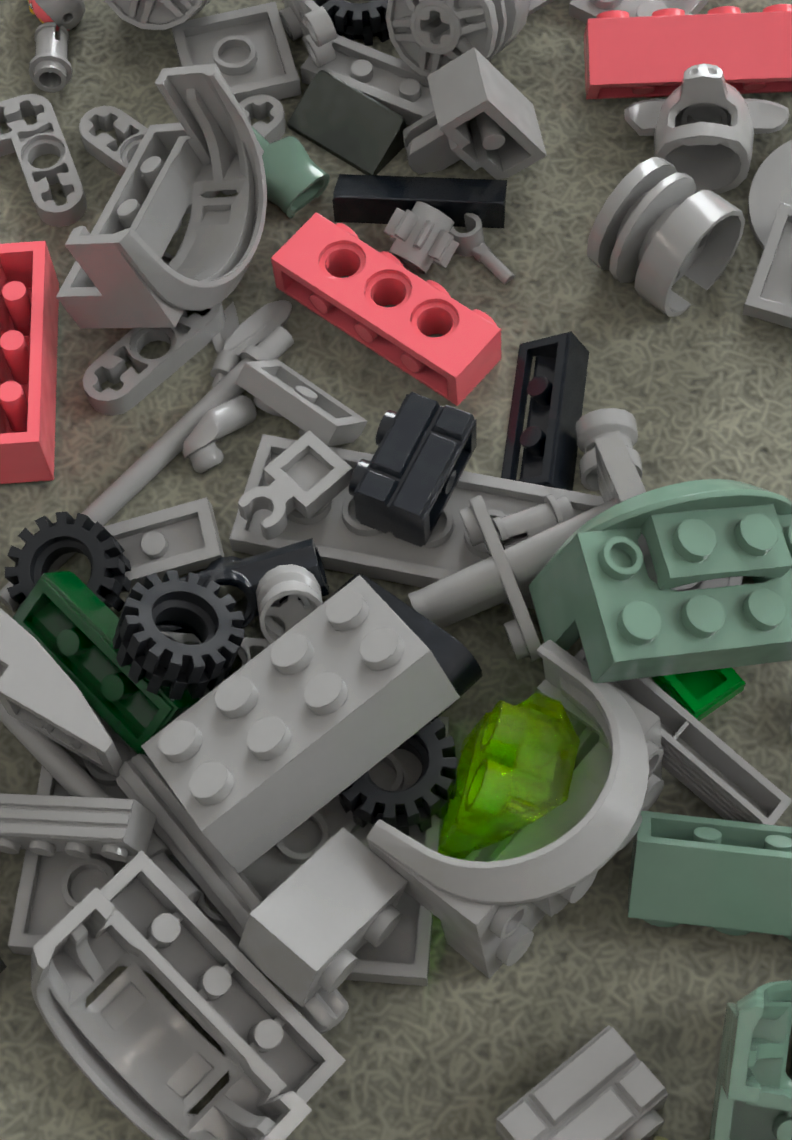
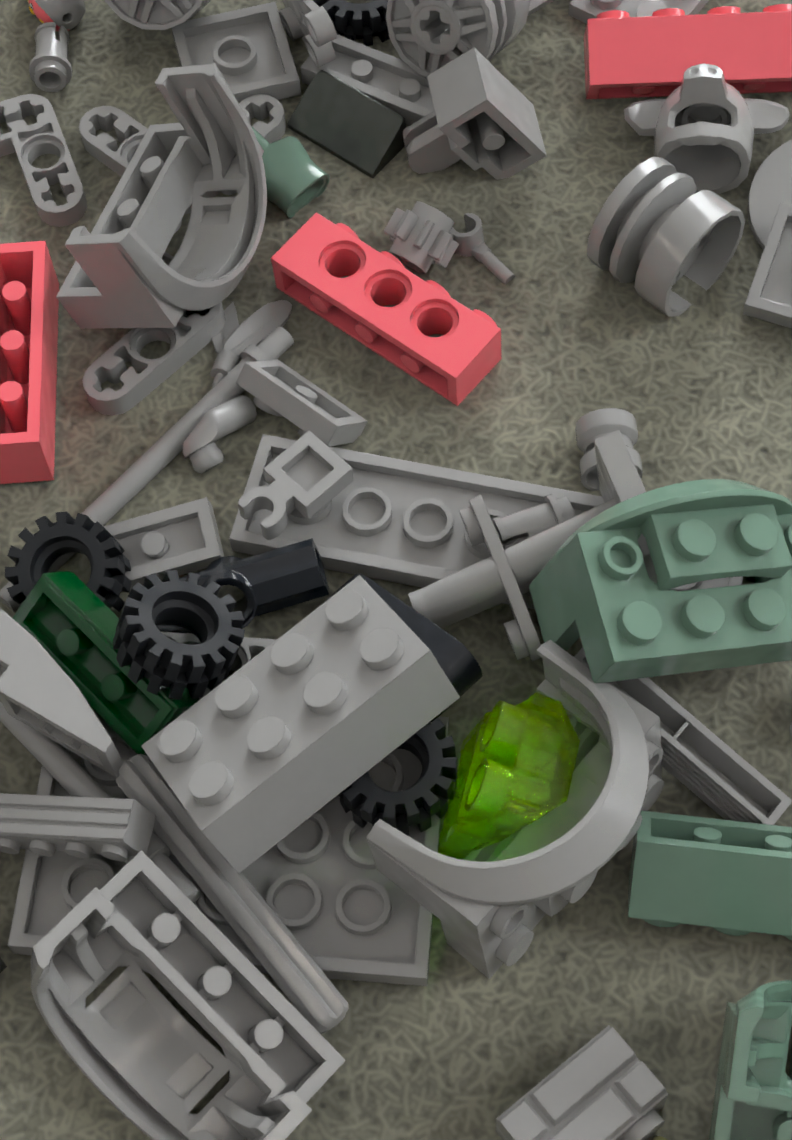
(280, 582): light grey wheel -> none
(322, 917): light grey brick -> none
(377, 197): black slope -> none
(413, 468): black brick -> none
(553, 411): black slope -> none
(702, 690): green tile -> none

